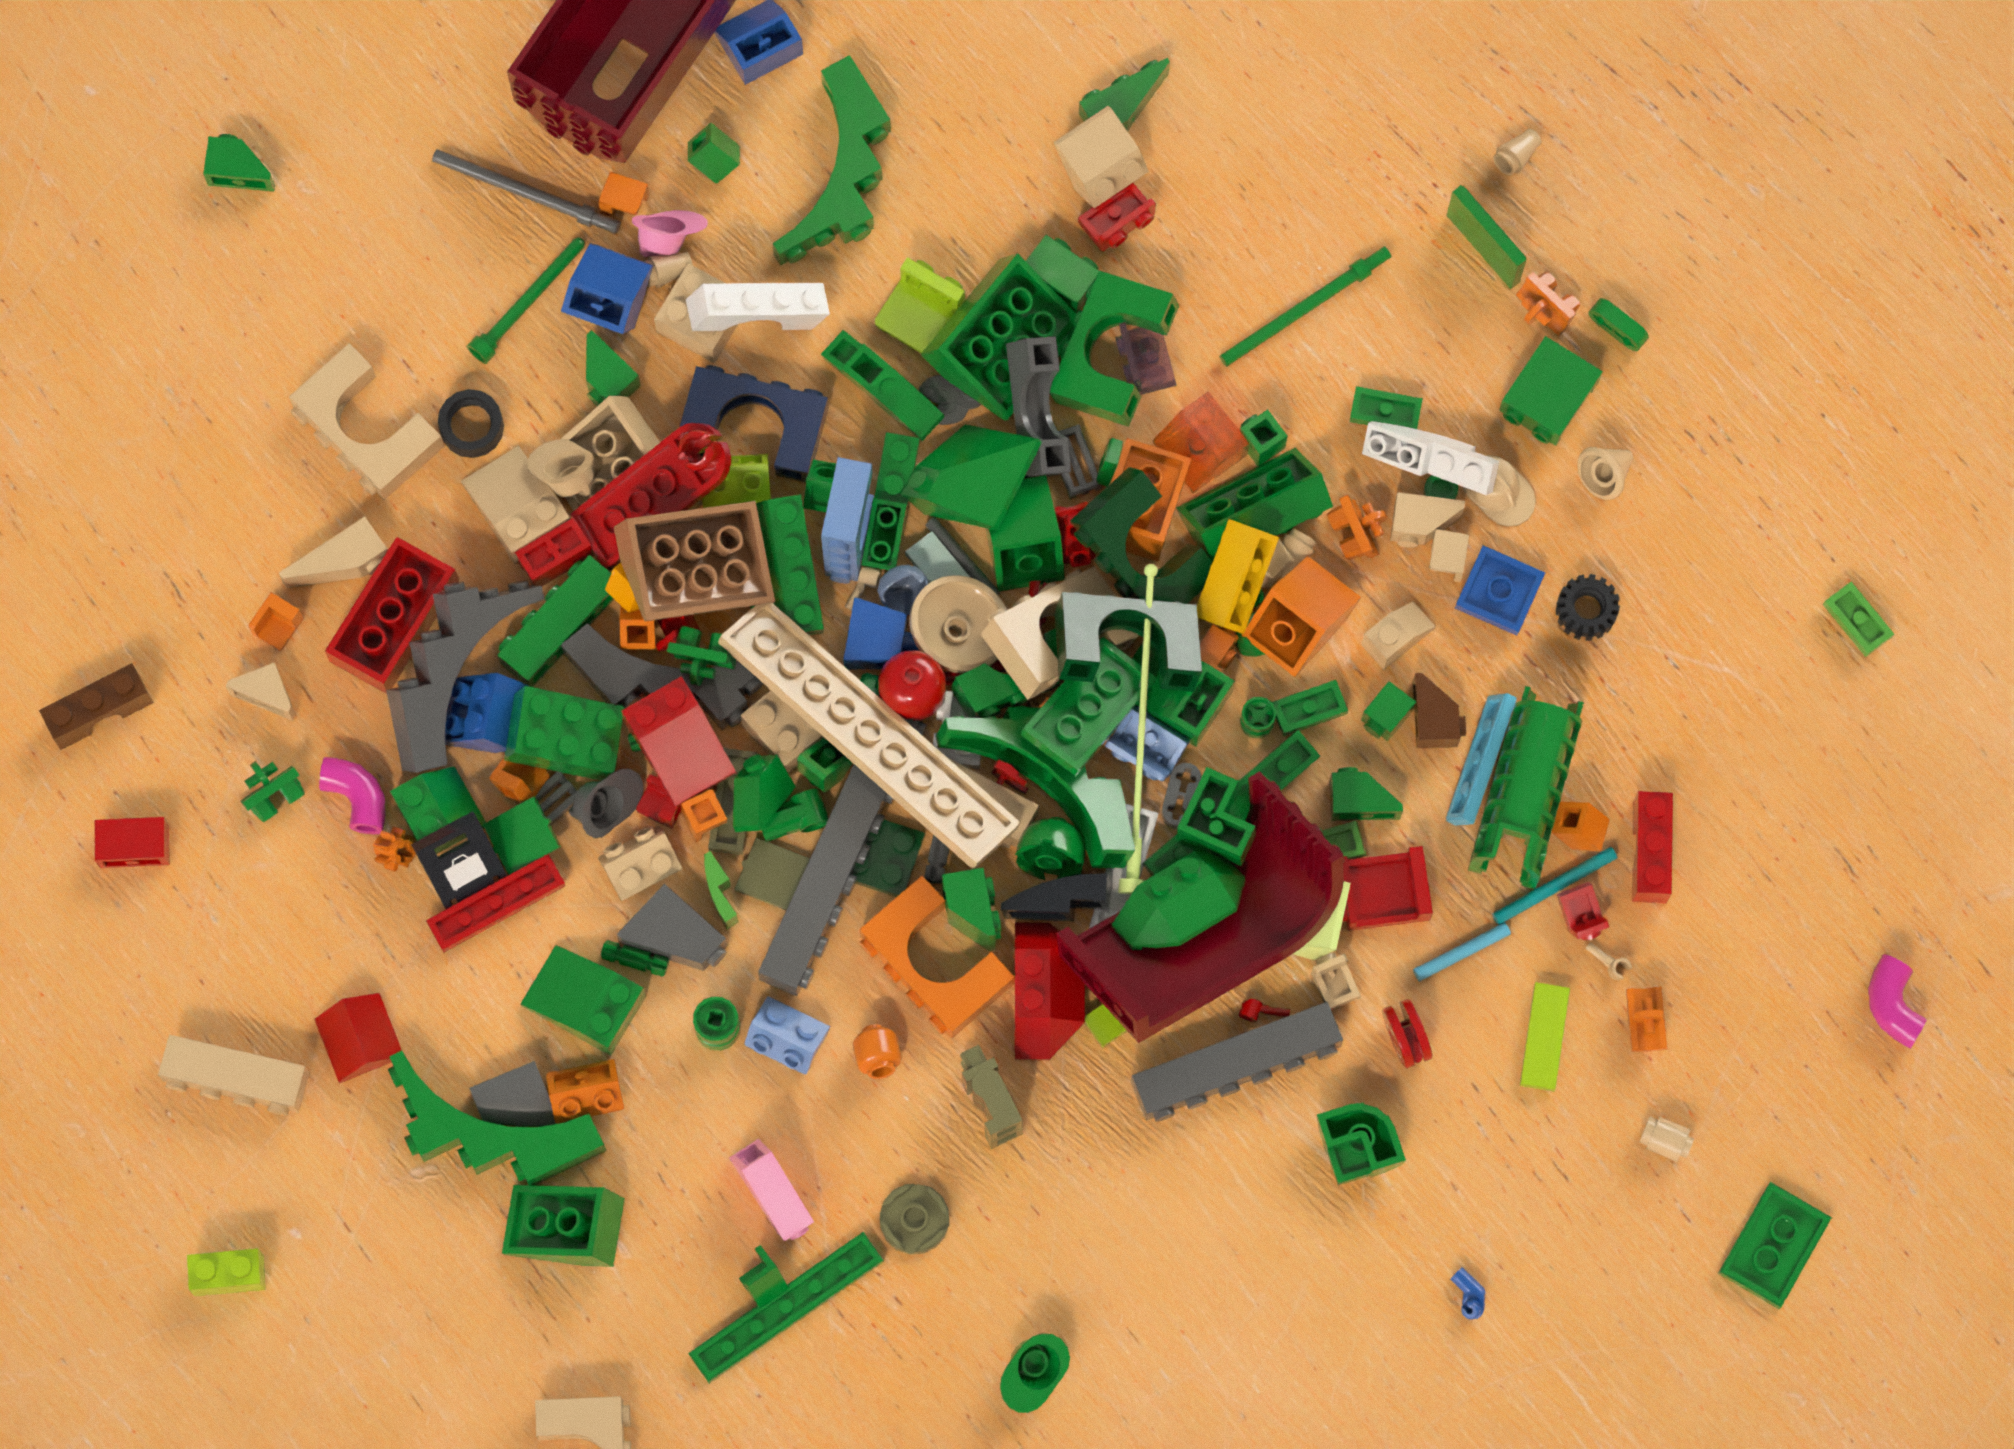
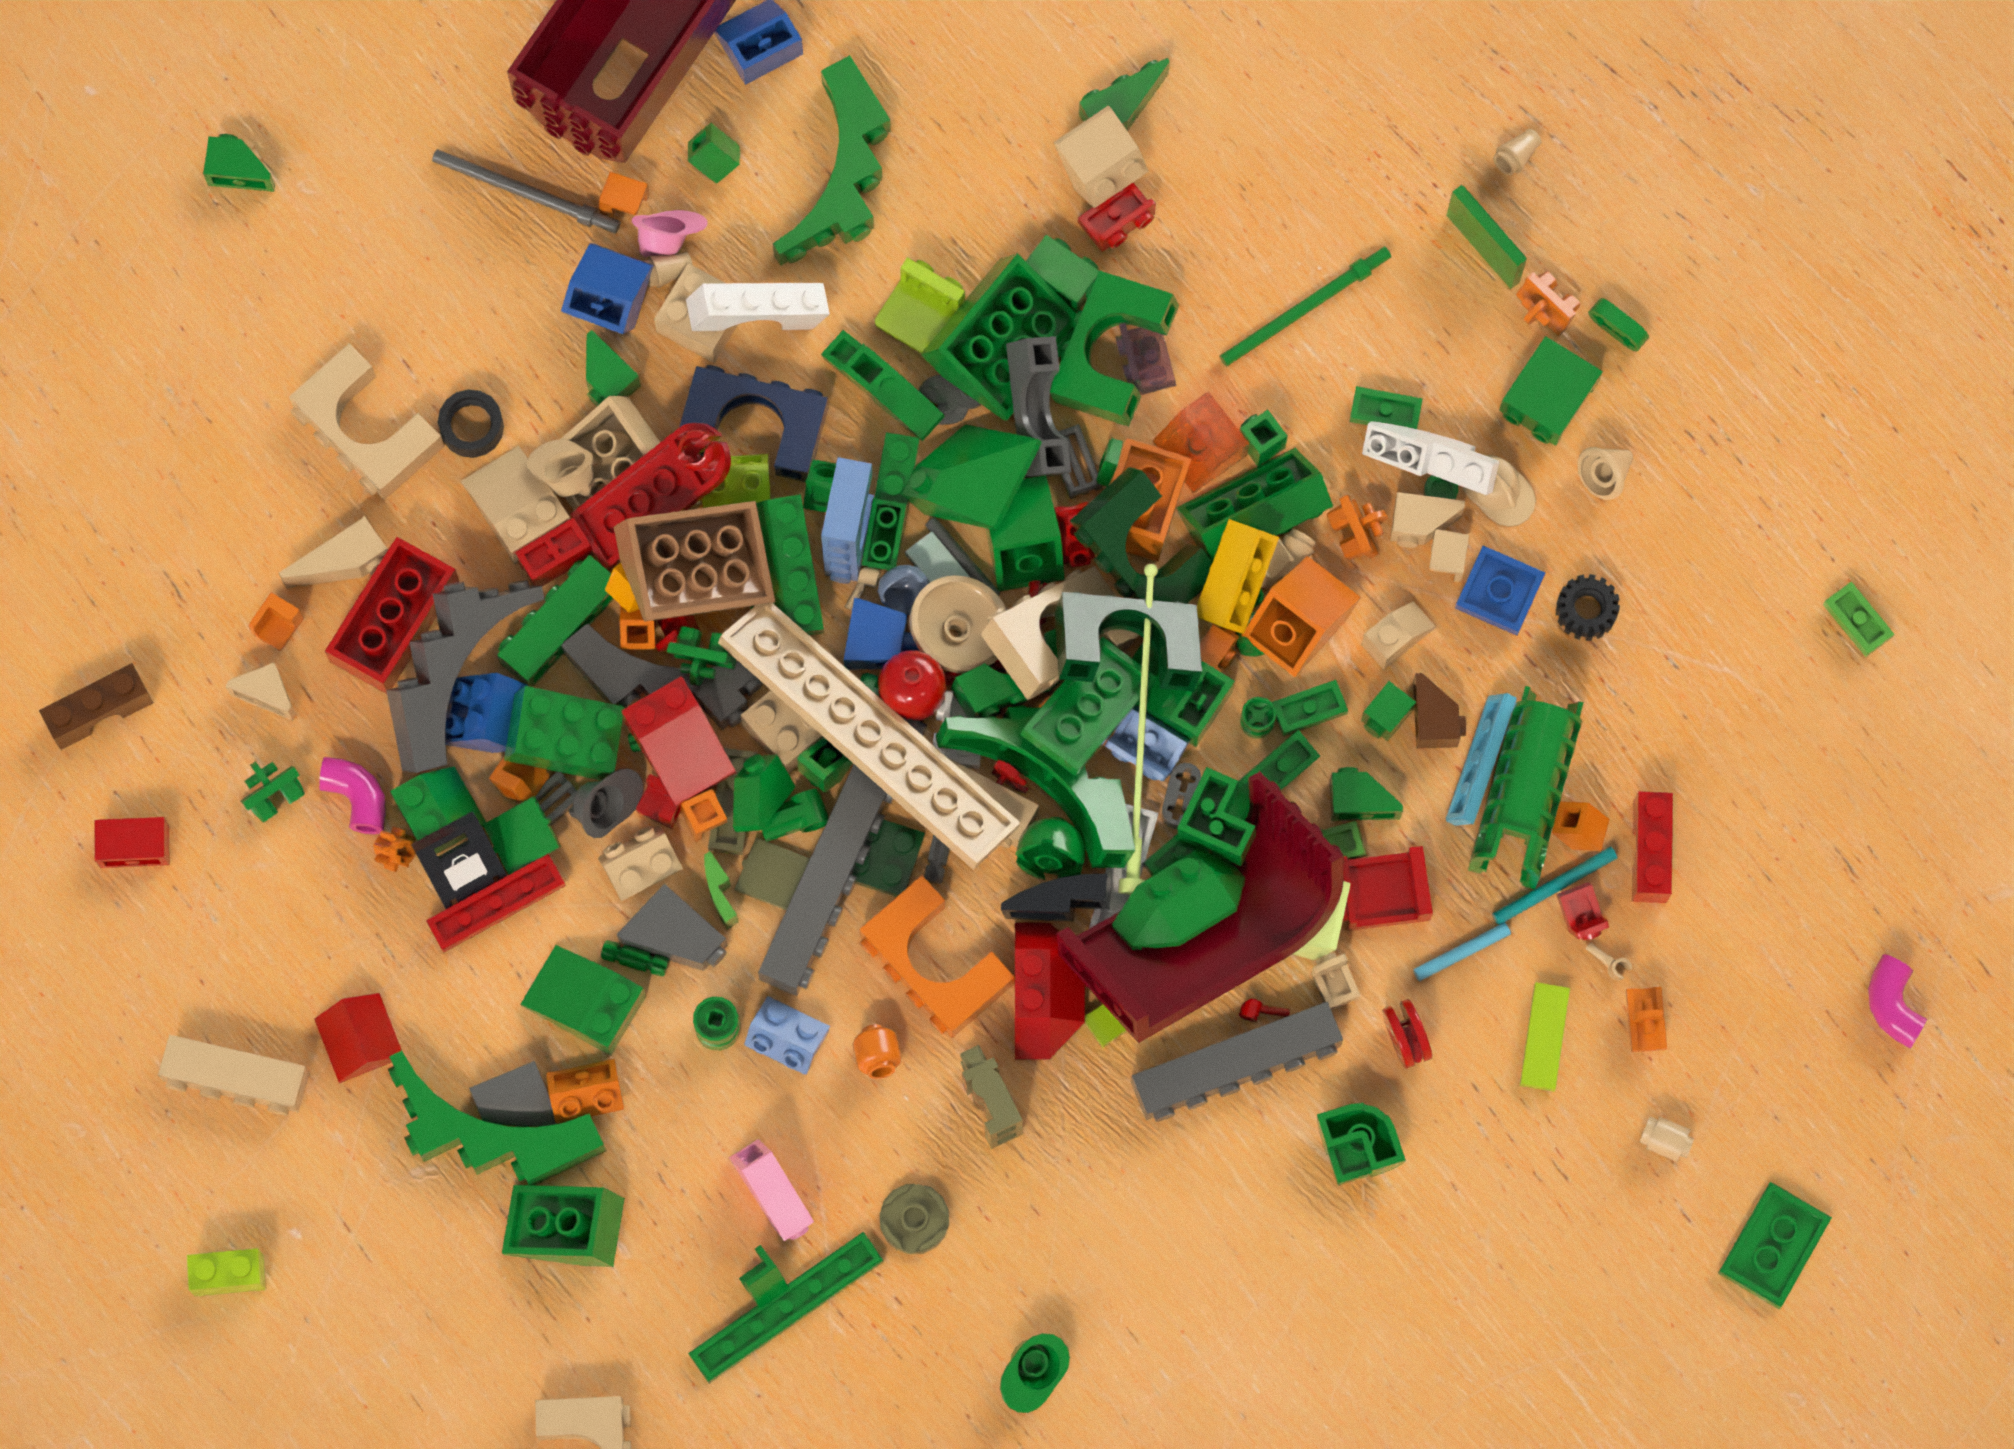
(483, 346): green piece -> none
(969, 904): green slope -> none
(1473, 1294): blue arm -> none

